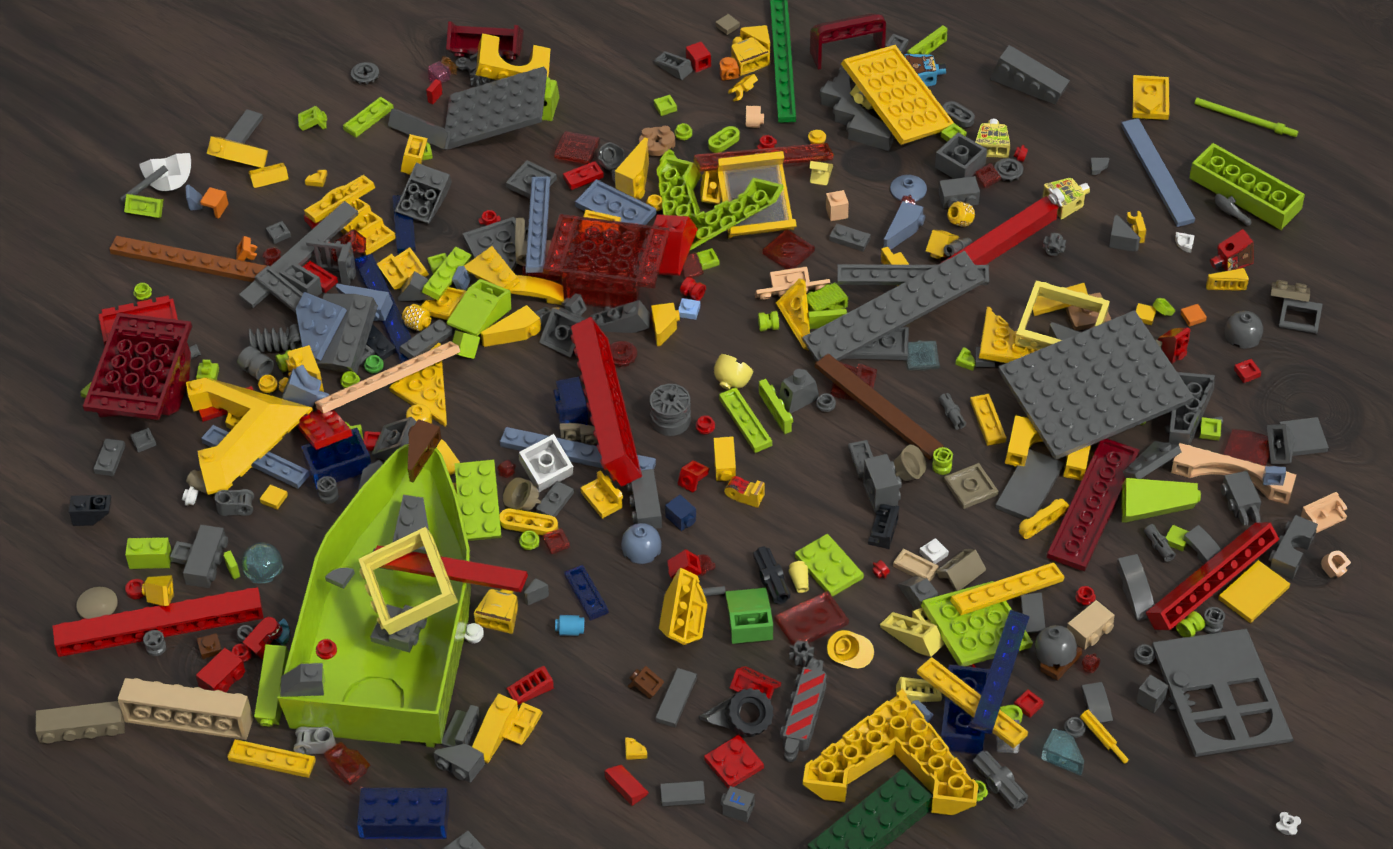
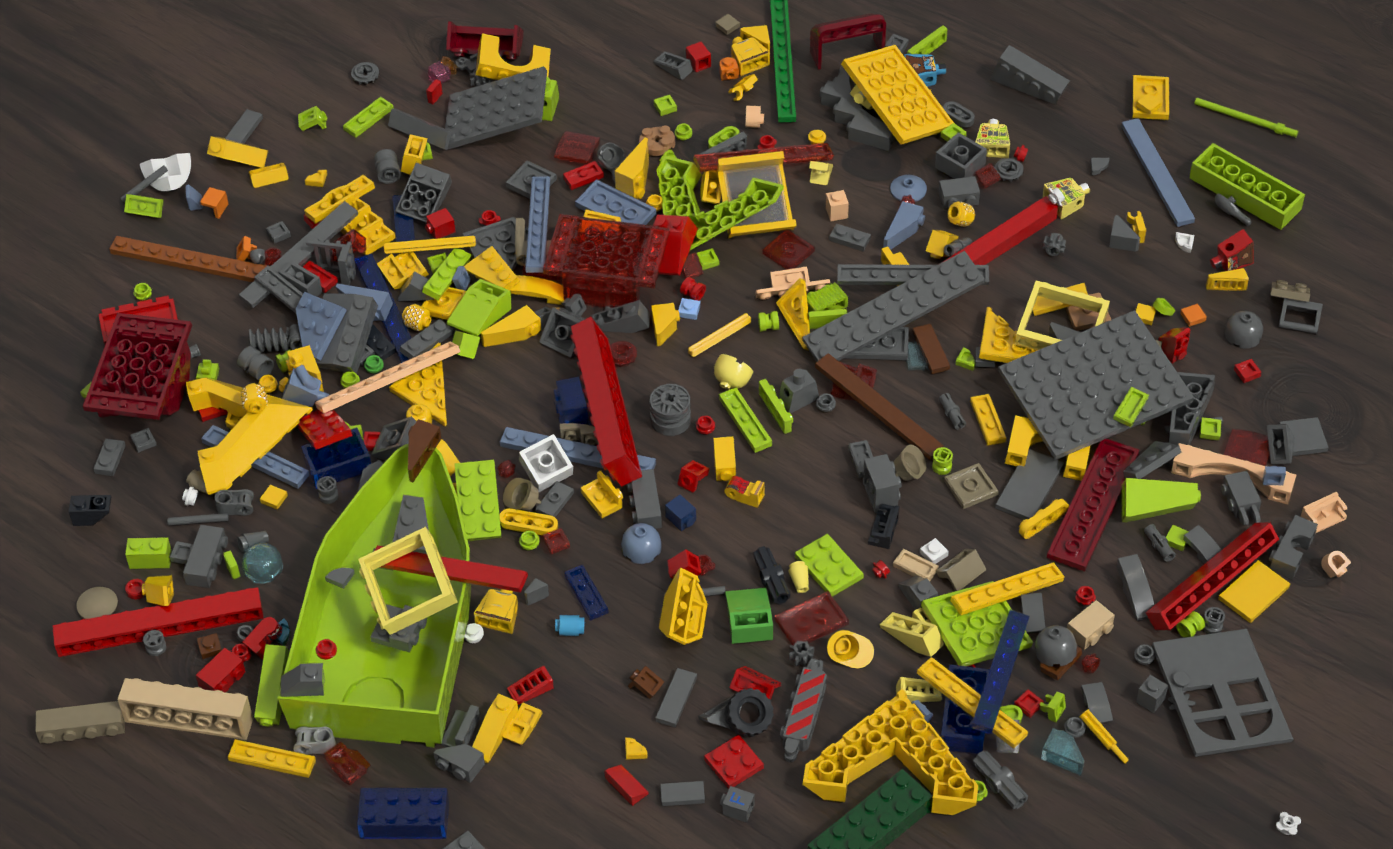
(198, 519): none -> dark grey bar
(249, 539): none -> dark grey cone
(254, 398): none -> yellow head
(257, 255): none -> dark grey hinge
(387, 166): none -> dark grey wheel
(430, 244): none -> yellow axle
(440, 224): none -> red brick
(719, 335): none -> yellow axle
(735, 143): none -> dark grey tile
(931, 348): none -> reddish brown tile
(1055, 707): none -> lime tile
(1130, 407): none -> lime tile

